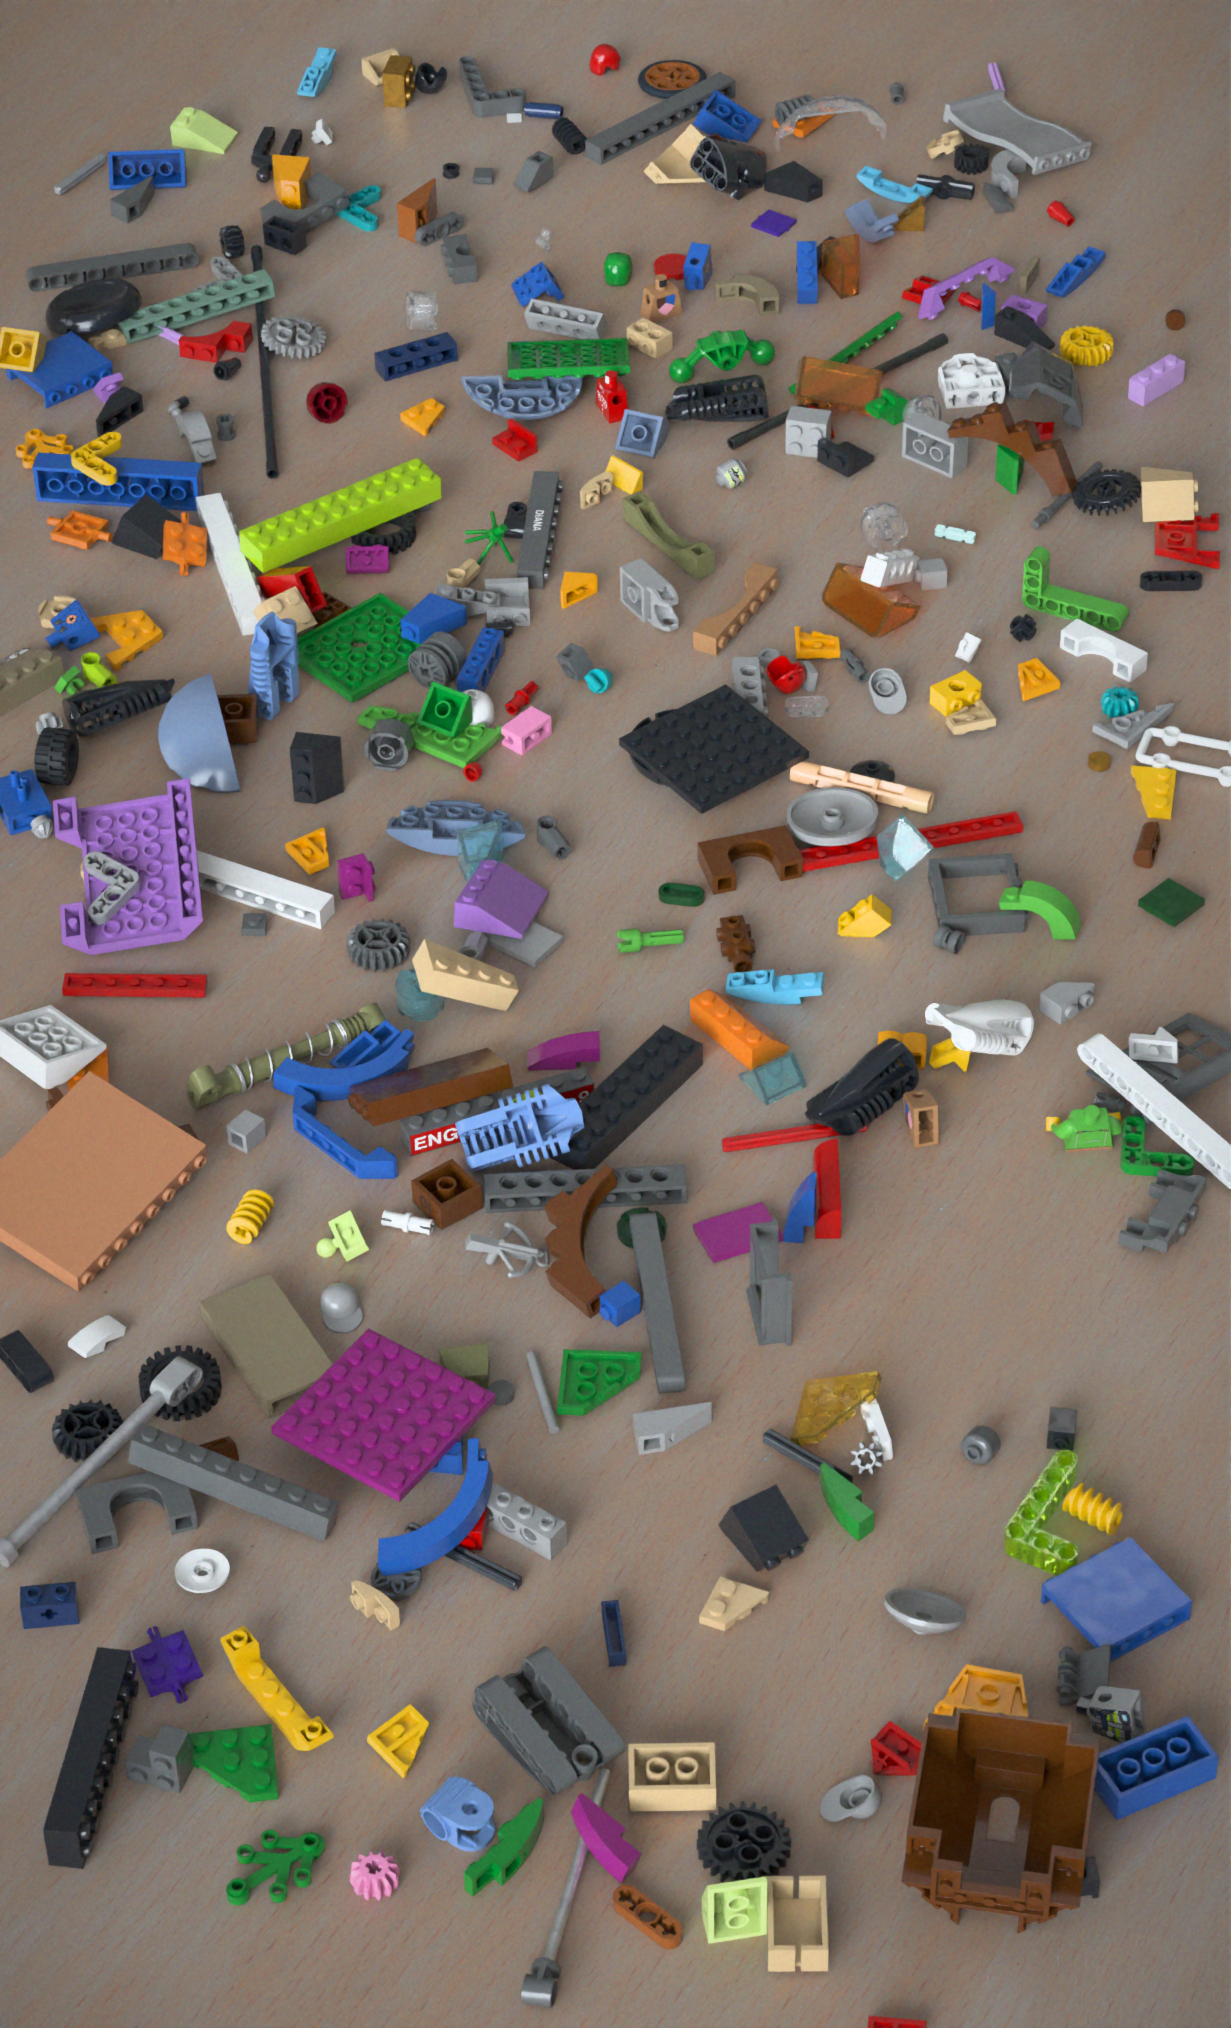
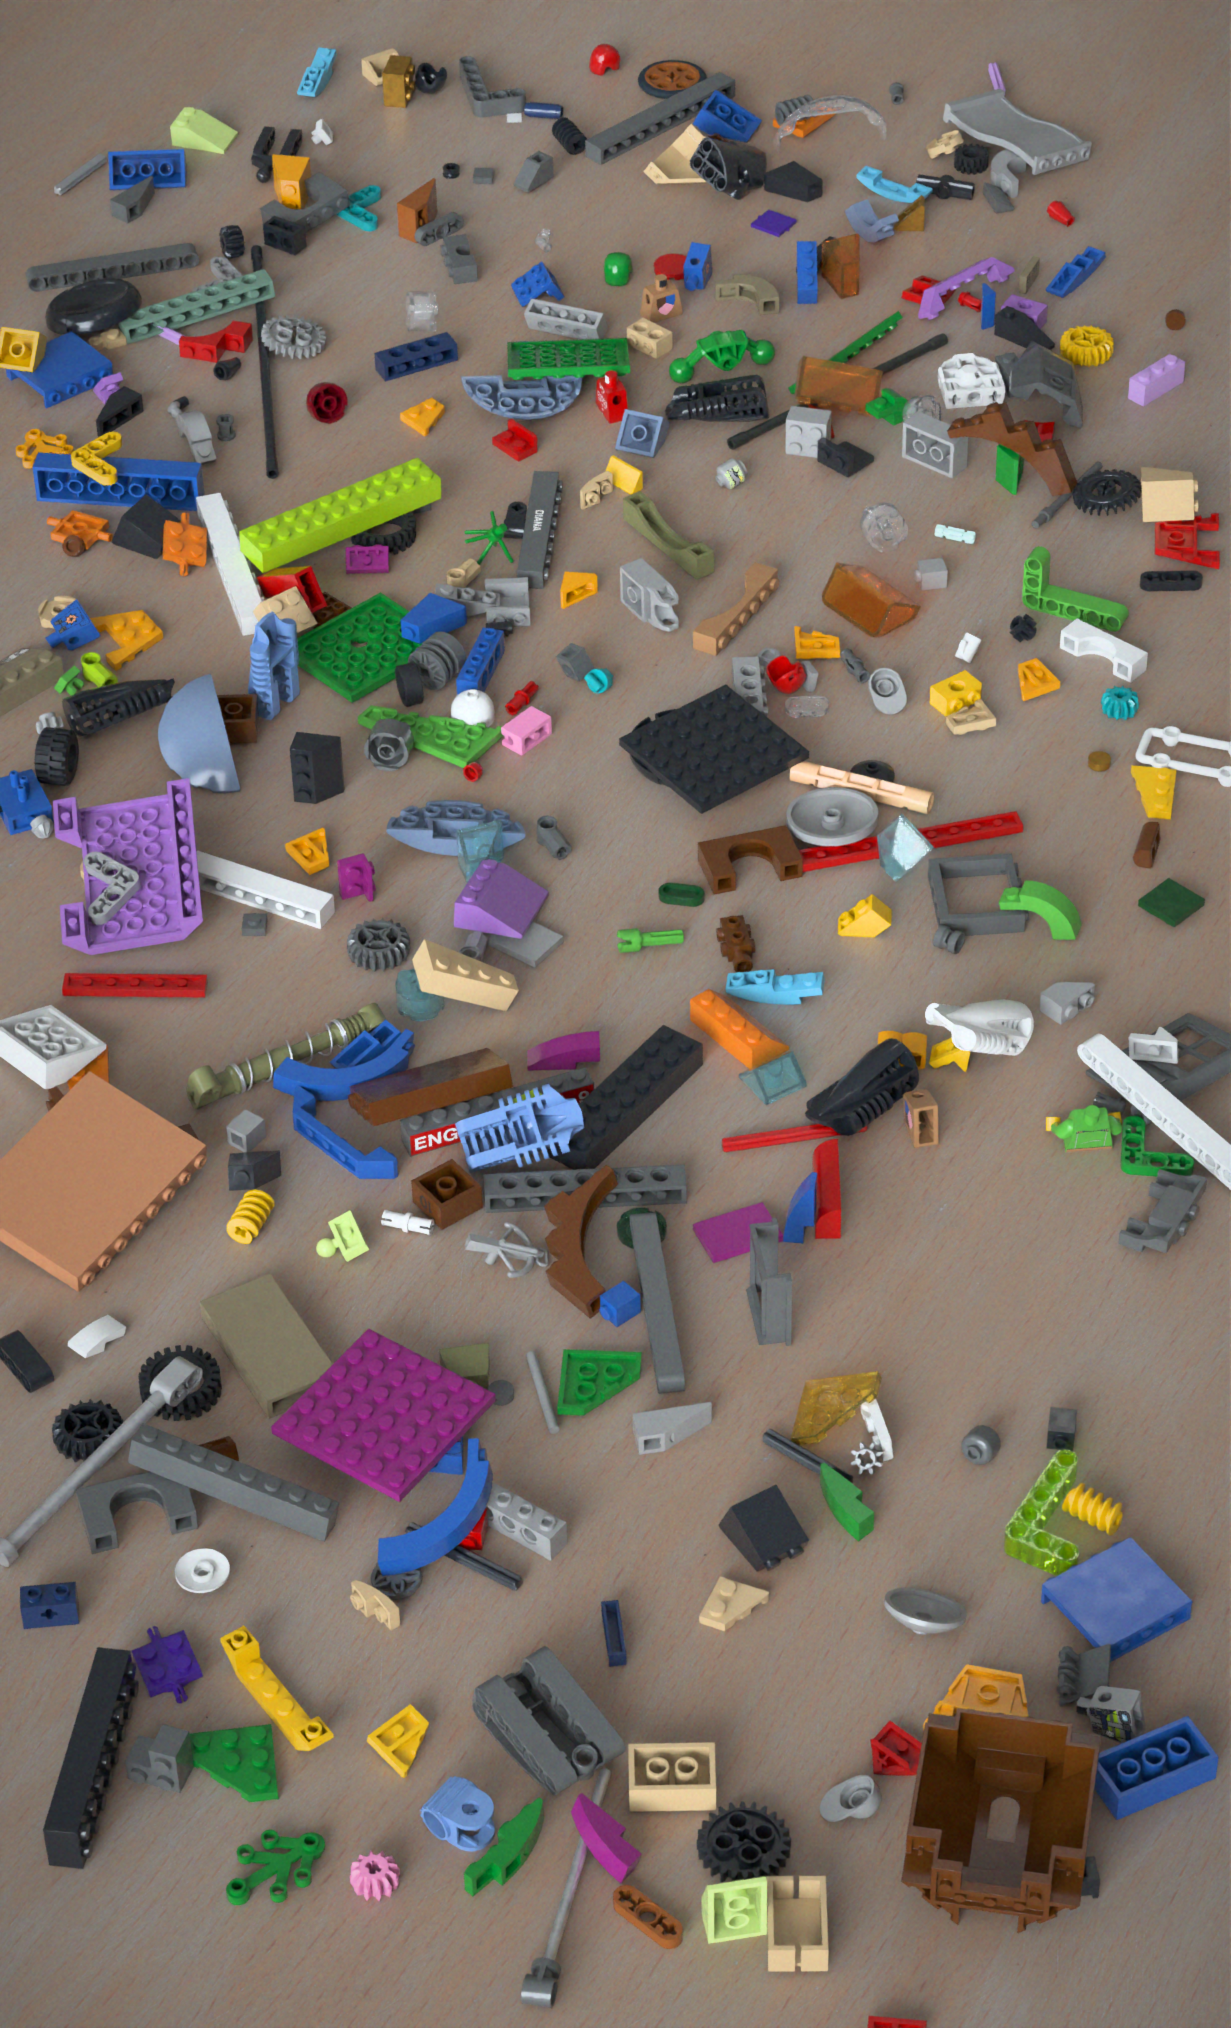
(73, 546): none -> reddish brown tile
(253, 1169): none -> black slope
(341, 1308): light grey cap -> none
(409, 684): none -> black tyre
(446, 710): green slope -> none
(890, 567): white brick -> none
(1131, 727): light grey wing -> none

